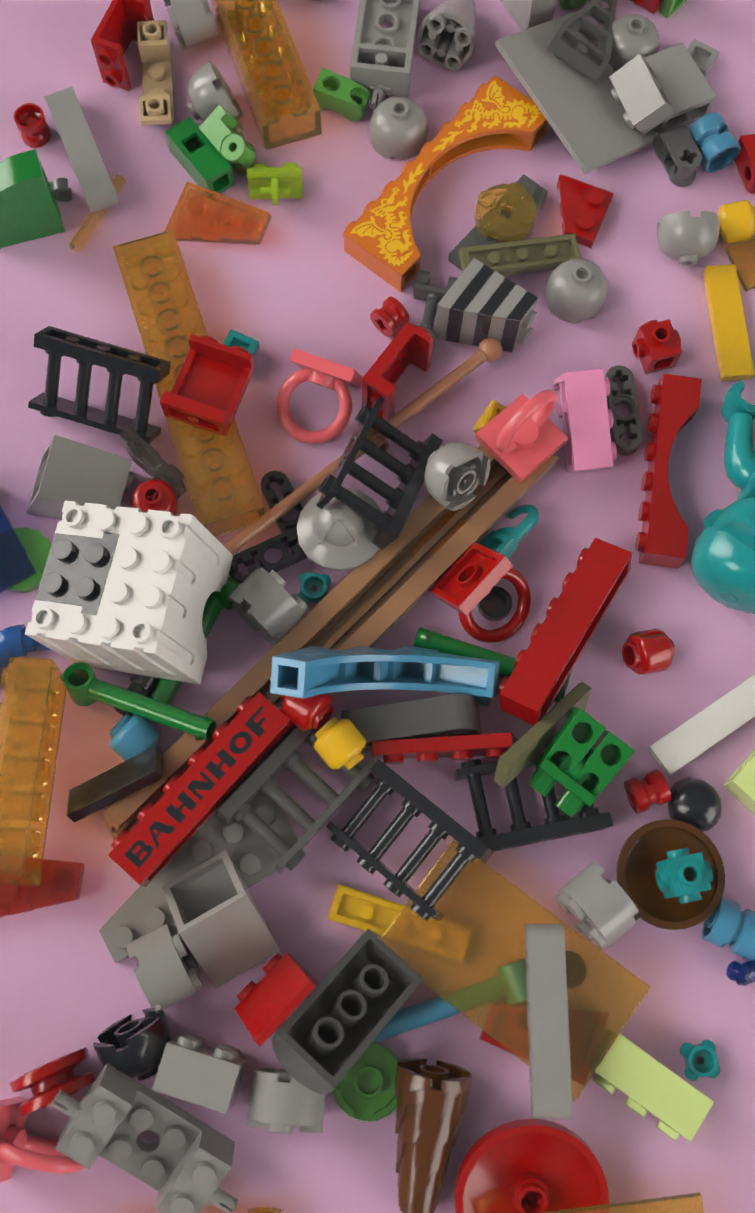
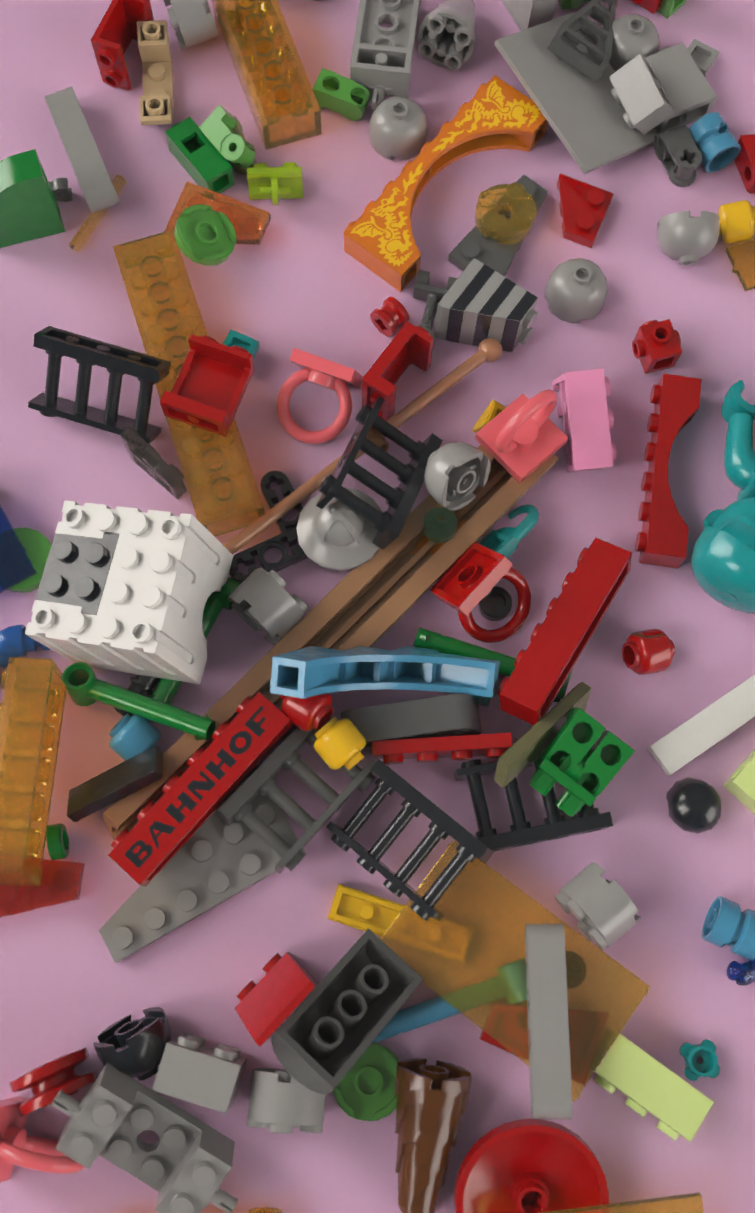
(32, 125): red wheel -> none
(57, 841): none -> green tile
(80, 475): light grey slope -> none
(155, 495): red head -> none
(164, 968): light grey brick -> none
(205, 235): none -> bright green tile
(207, 91): light grey cylinder -> none
(219, 919): light grey slope -> none
(313, 579): teal plate -> none
(440, 524): none -> clear green tile
(523, 255): olive tile -> none
(629, 398): dark grey beam -> none
(637, 873): reddish brown dish -> none
(647, 791): red wheel -> none
(671, 878): teal brick -> none
(728, 323): yellow tile -> none

